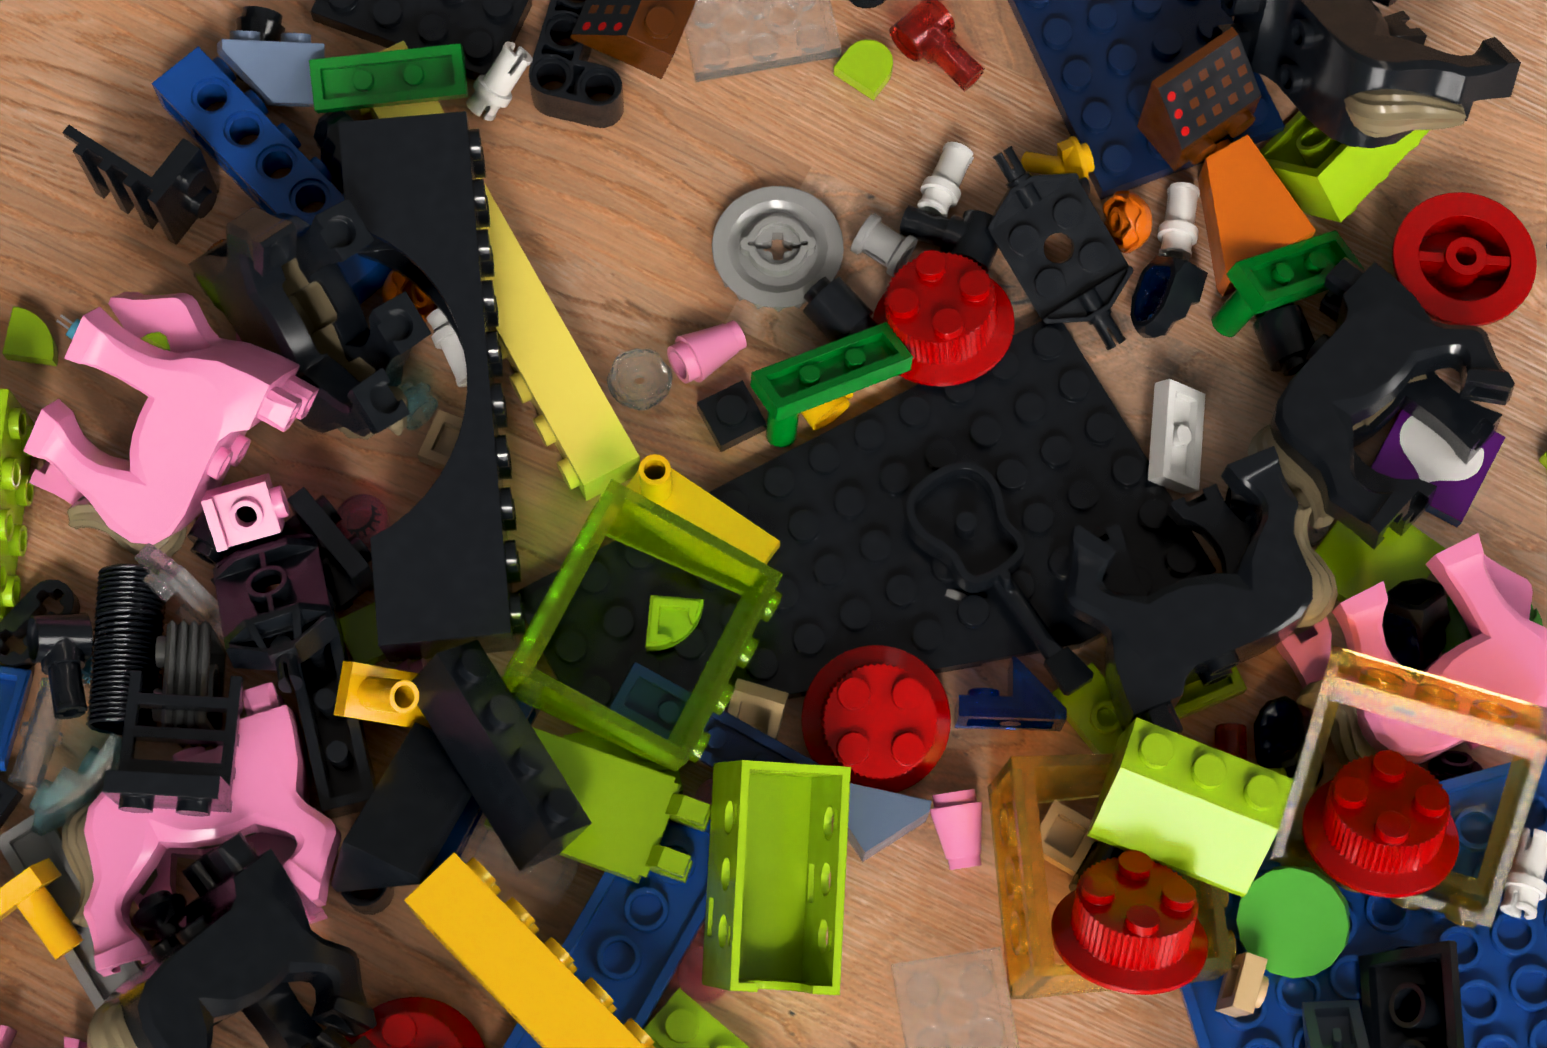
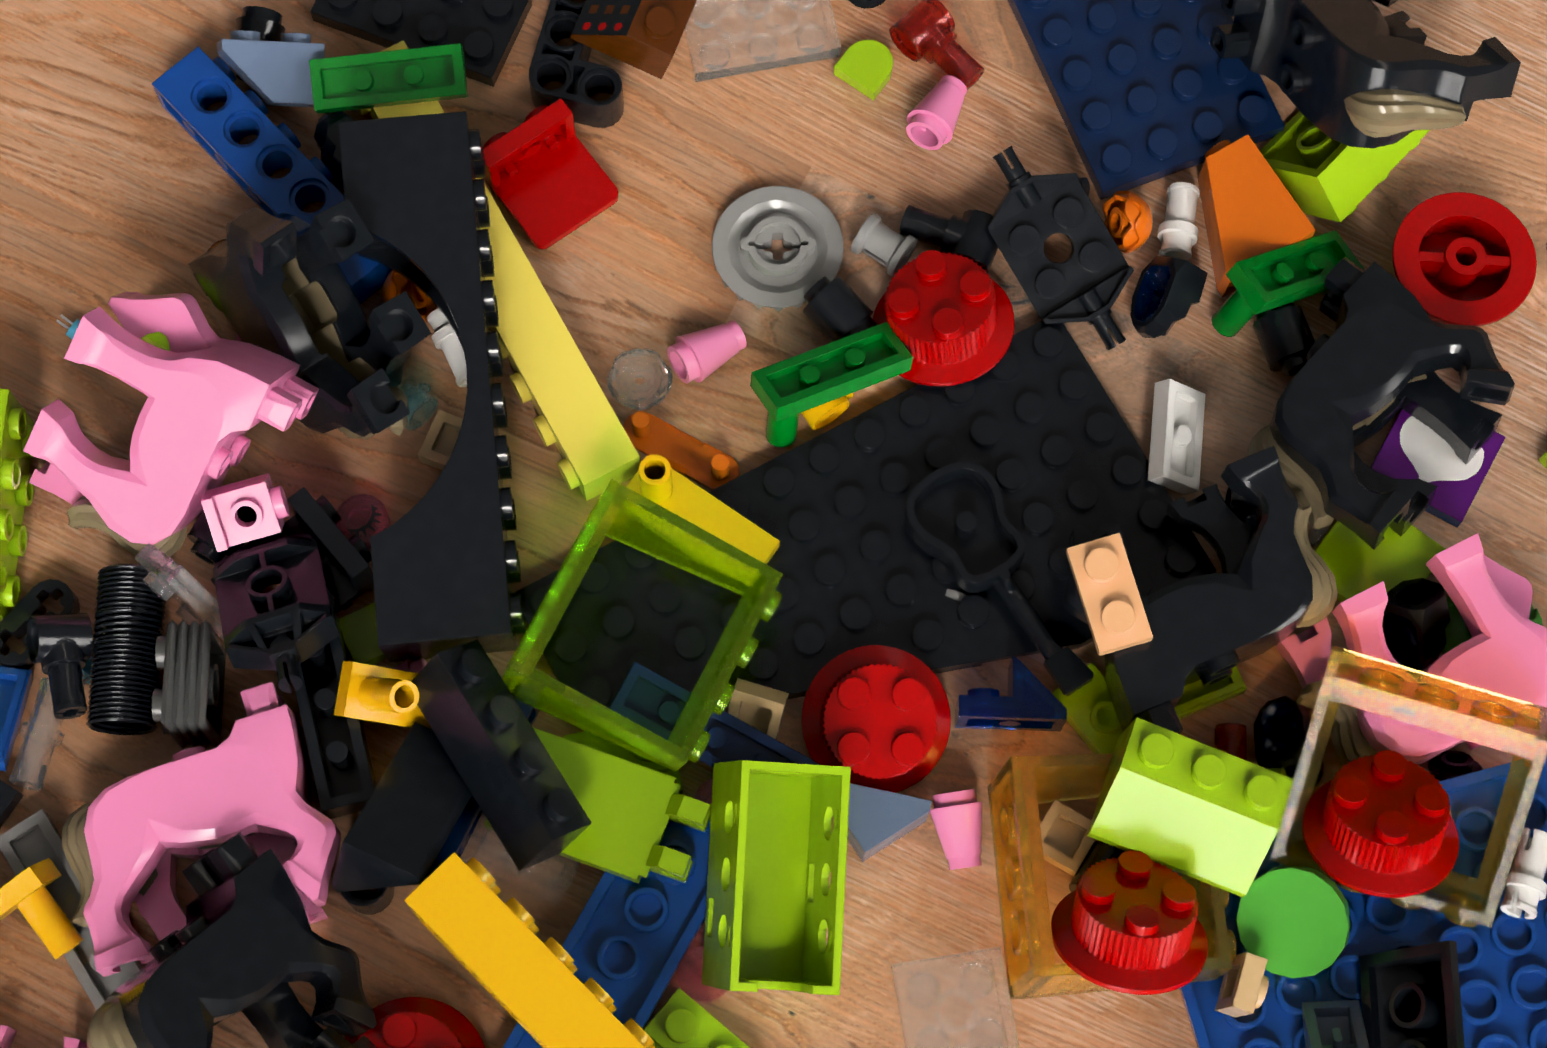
(29, 339): lime tile -> none
(71, 790): clear light blue slope -> none
(160, 914): black plate -> none
(172, 196): black plate -> none
(177, 785): black plate -> none
(496, 86): white pin -> none
(547, 175): none -> red bracket
(671, 620): lime tile -> none
(684, 452): none -> orange piece
(731, 416): black plate -> none
(937, 114): none -> bright pink cone
(942, 188): white pin -> none
(1070, 158): yellow plate -> none
(1109, 594): none -> light nougat plate
(1201, 101): slope -> none

